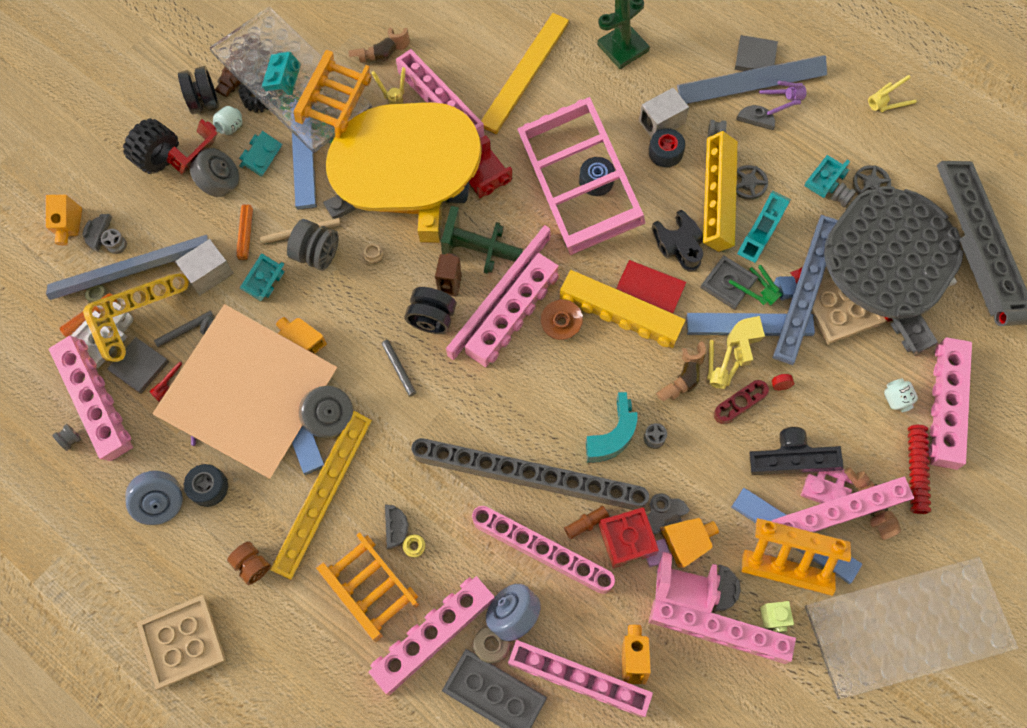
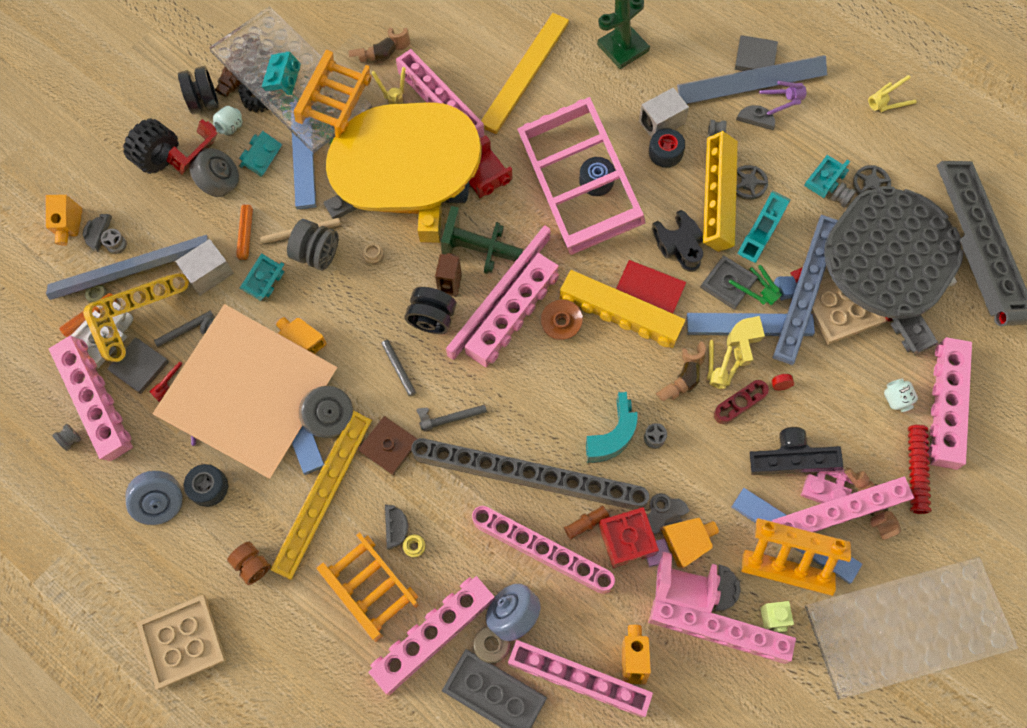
(388, 445): none -> reddish brown plate
(428, 424): none -> dark grey piece

